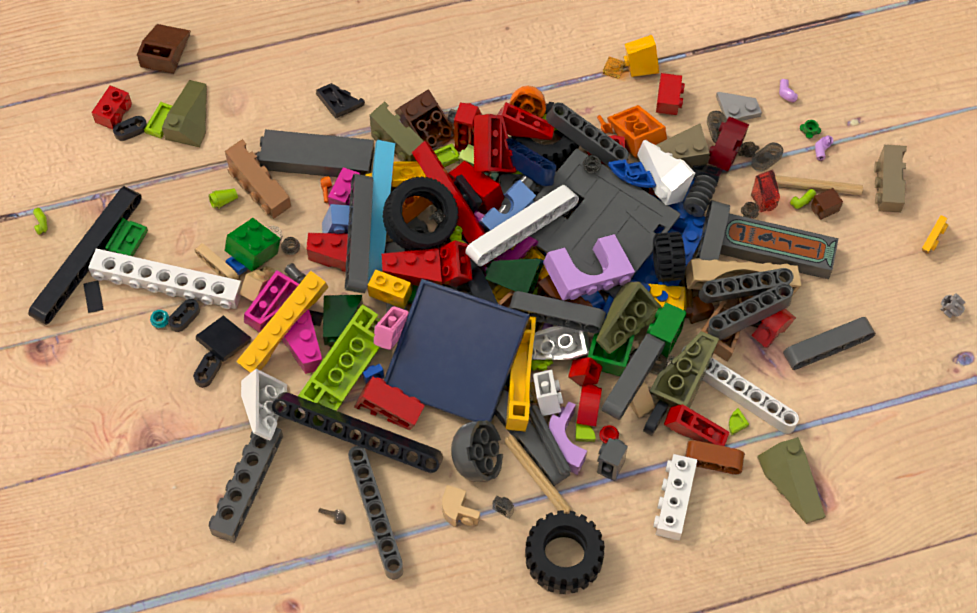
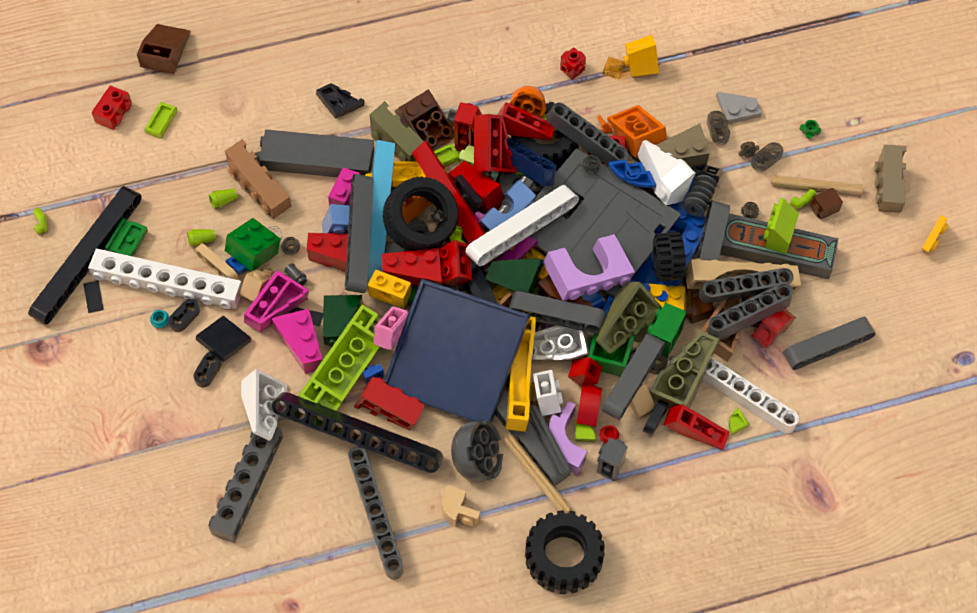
(130, 128): black beam -> none
(187, 116): olive wedge -> none
(199, 236): none -> lime cone
(264, 345): yellow arch -> none
(325, 183): orange hand -> none
(339, 516): clear smoke hand -> none
(503, 506): clear smoke plate -> none
(540, 364): lime plant -> none
(573, 63): none -> red brick
(669, 94): red brick -> none
(676, 497): white brick -> none
(716, 457): dark orange beam -> none
(728, 143): dark red brick -> none
(765, 191): clear red slope -> none
(781, 226): none -> lime slope
(787, 93): lavender arm -> none
(791, 474): olive wedge -> none
(821, 145): lavender arm -> none
(952, 305): light grey gear -> none

